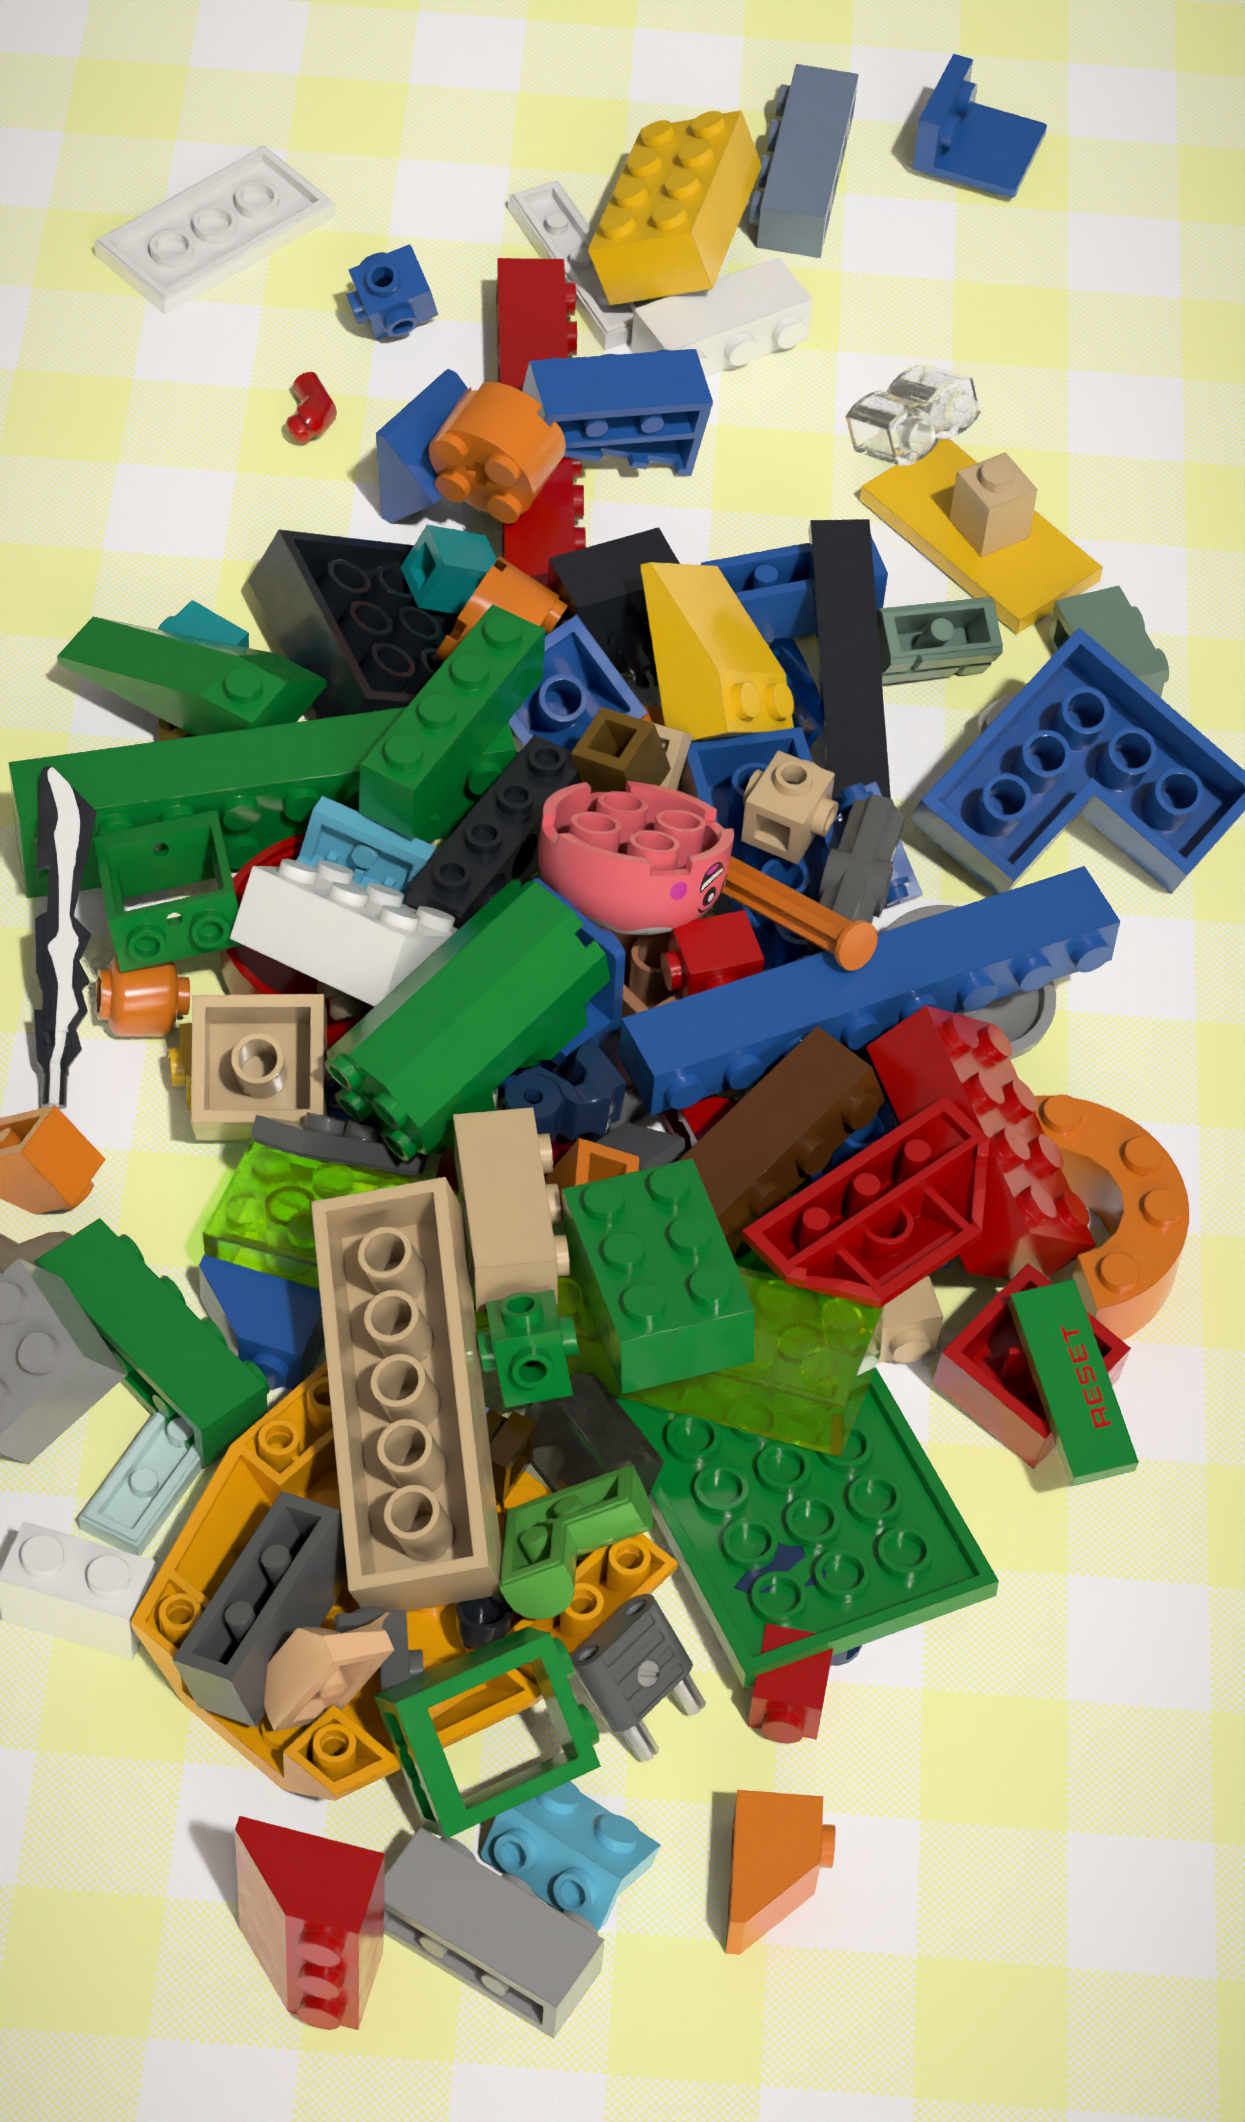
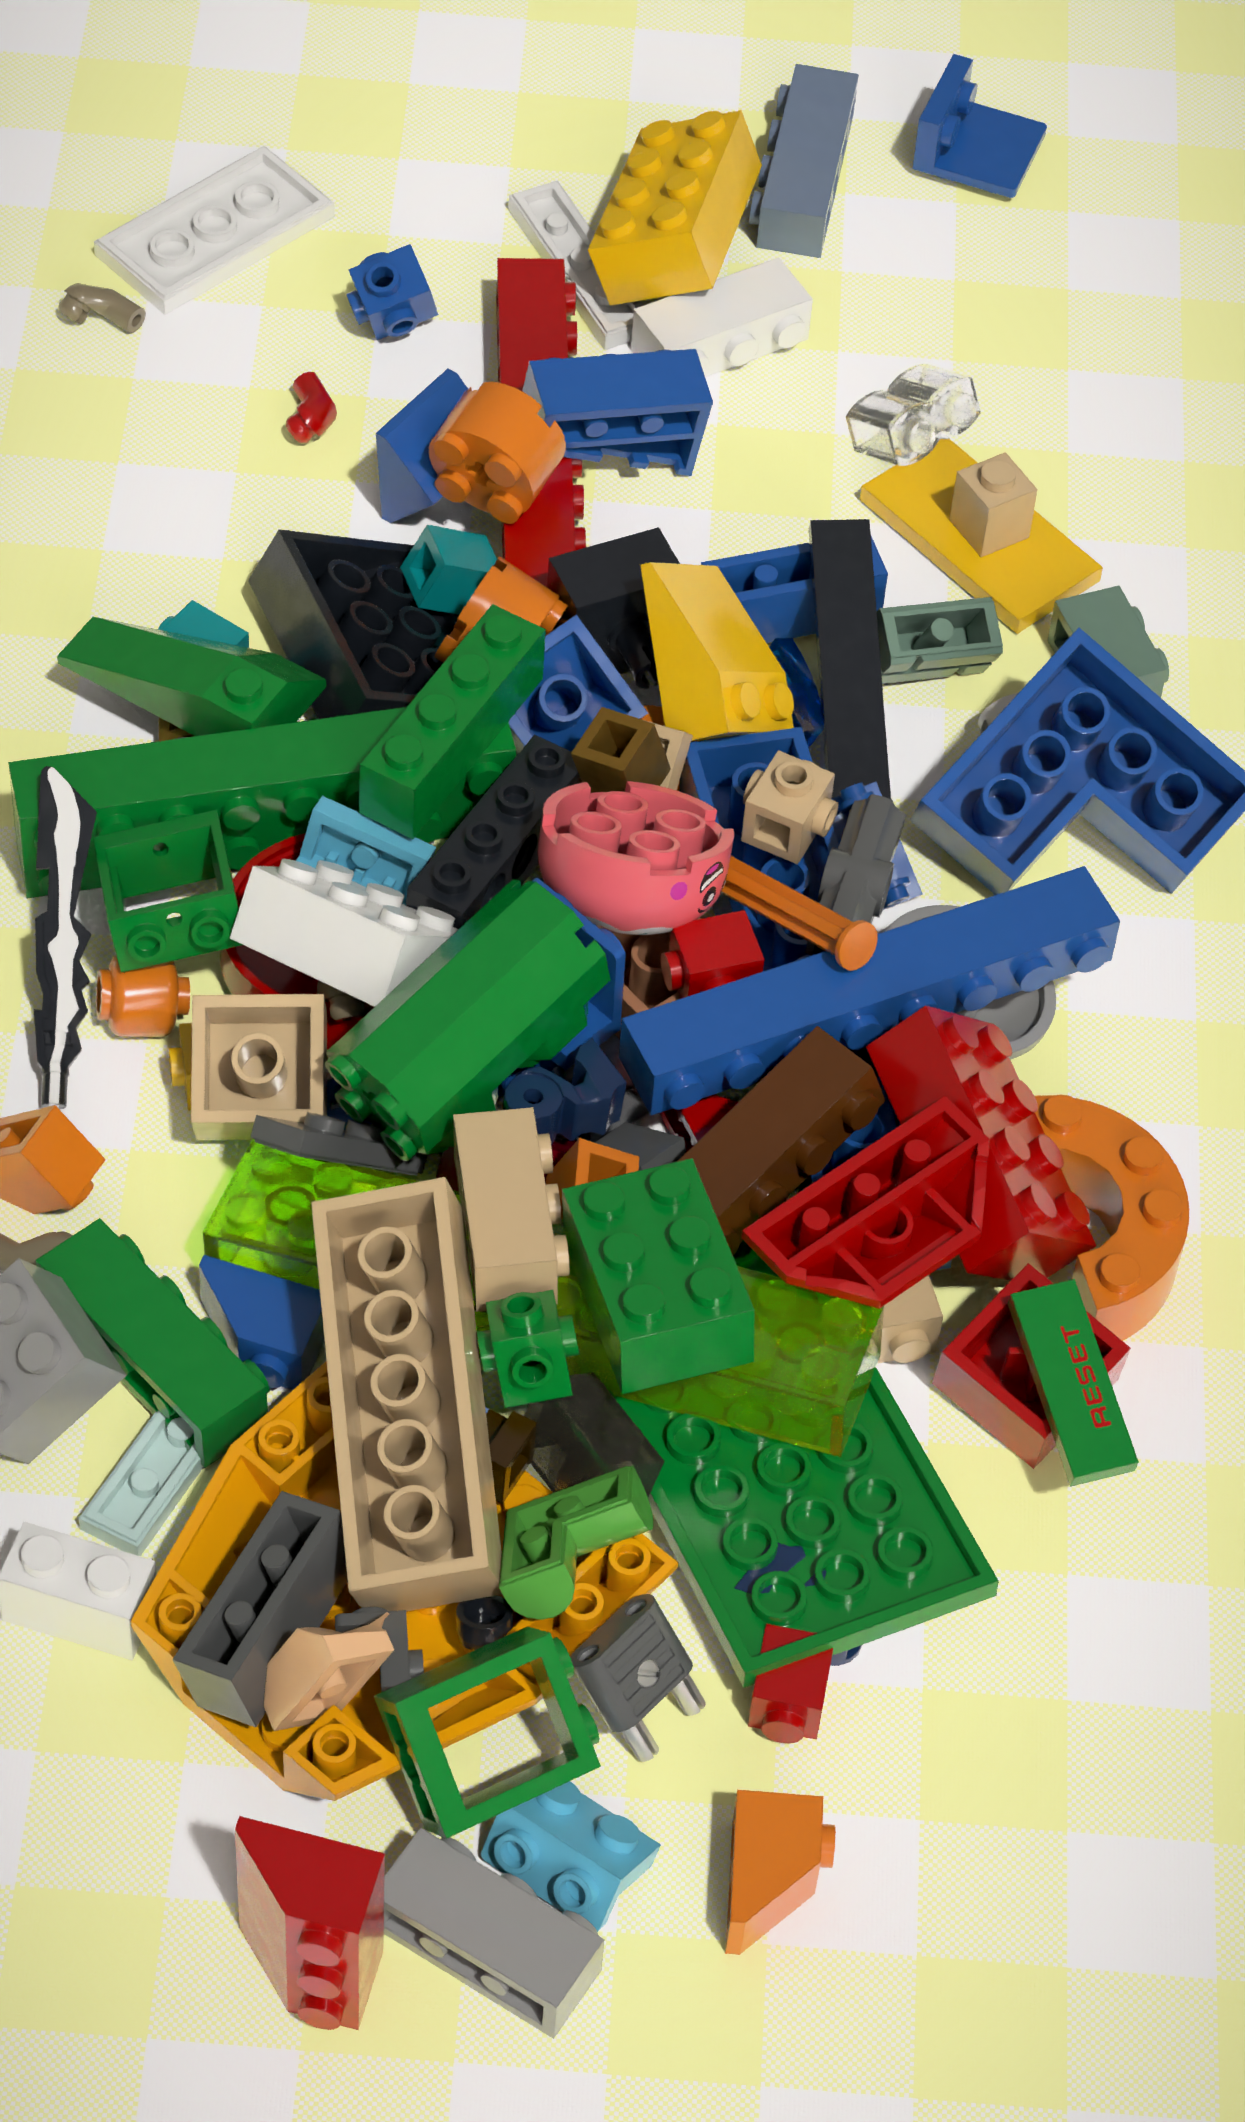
(106, 302): none -> dark tan arm

